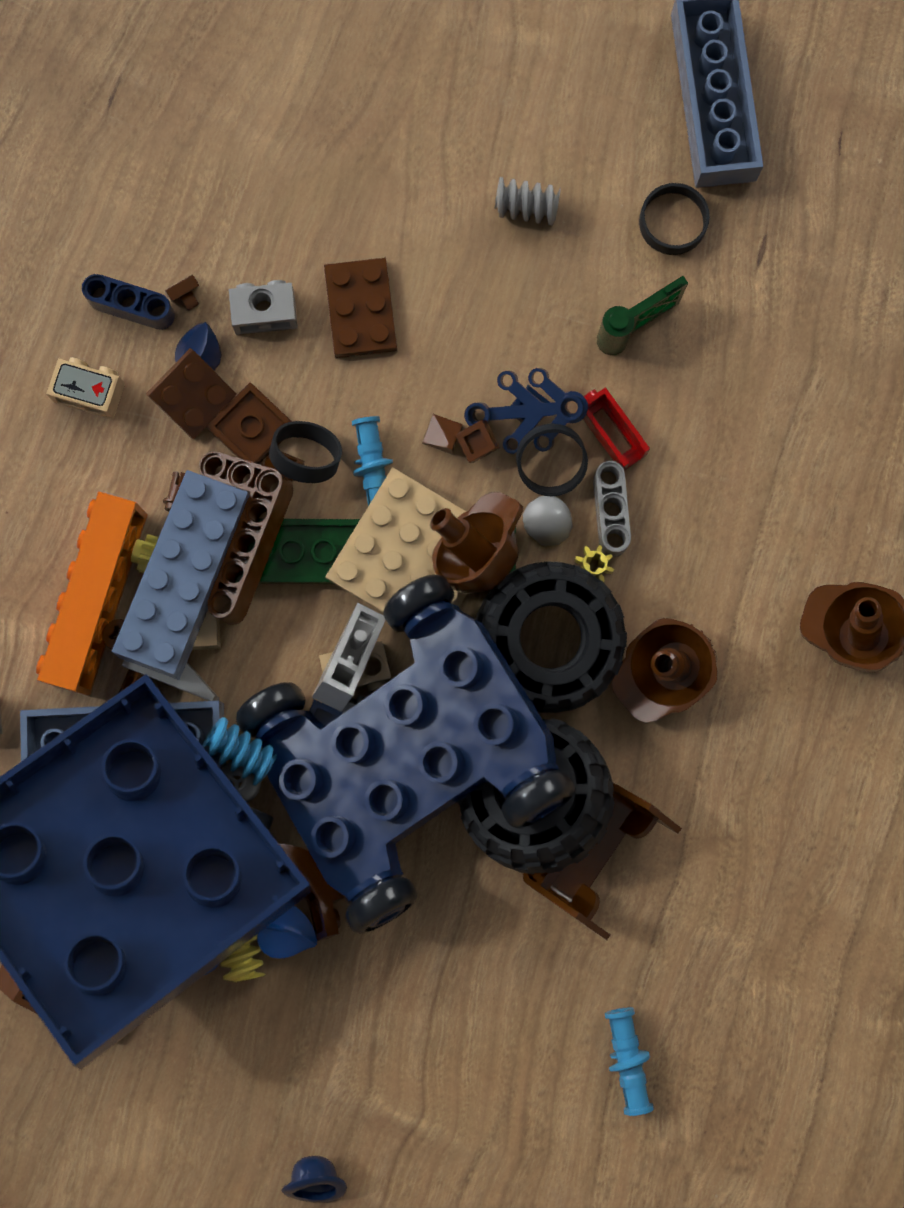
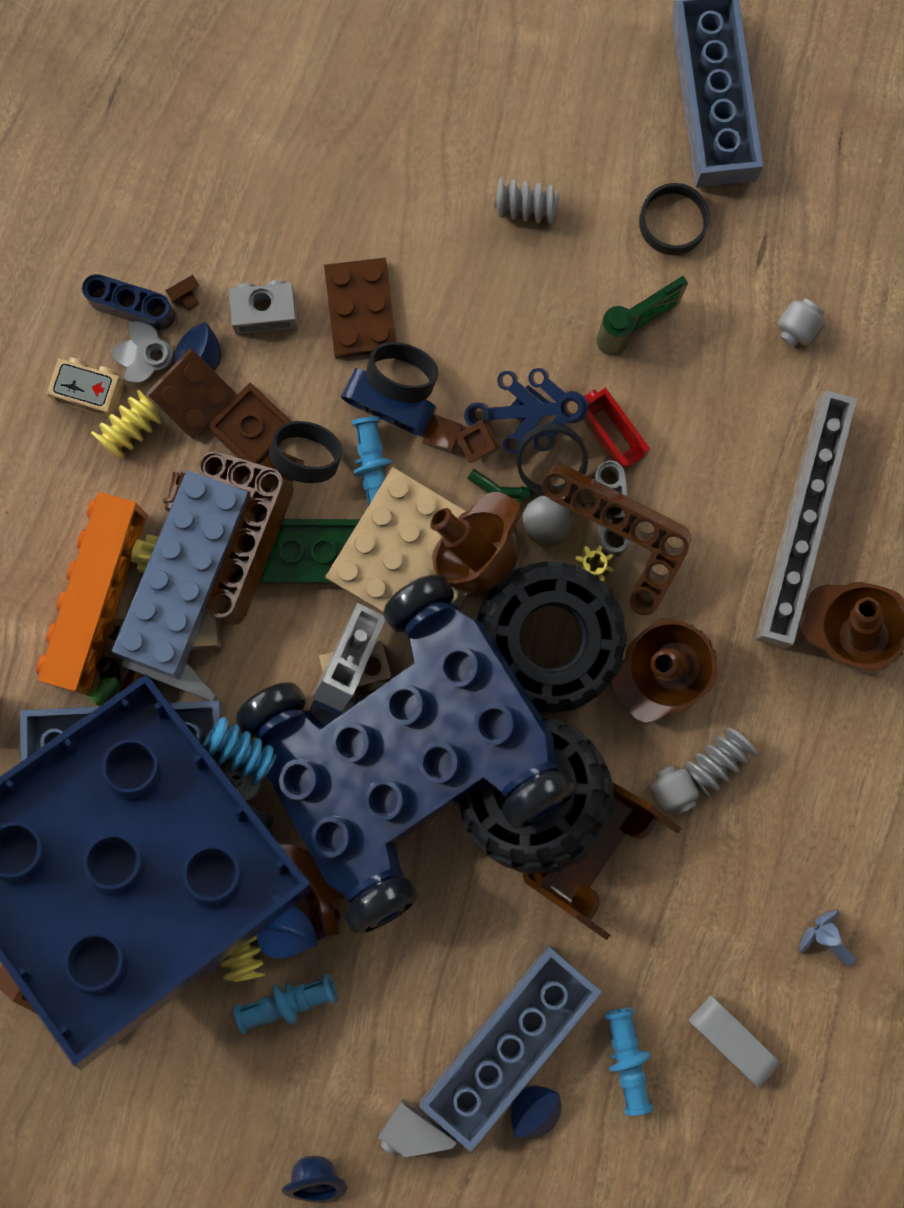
(109, 680): none -> arm
(128, 425): none -> light yellow piece
(138, 353): none -> light grey plate
(285, 1004): none -> dark azure piece
(395, 390): none -> black tyre
(407, 416): none -> dark blue beam
(413, 1132): none -> light grey slope
(489, 486): none -> dark green piece
(509, 1048): none -> sand blue brick
(535, 1112): none -> dark blue piece
(626, 527): none -> reddish brown beam
(675, 790): none -> light grey head
(720, 759): none -> light grey piece
(734, 1041): none -> light grey beam
(801, 322): none -> light grey head
(805, 520): none -> light grey brick
(827, 935): none -> sand blue plant

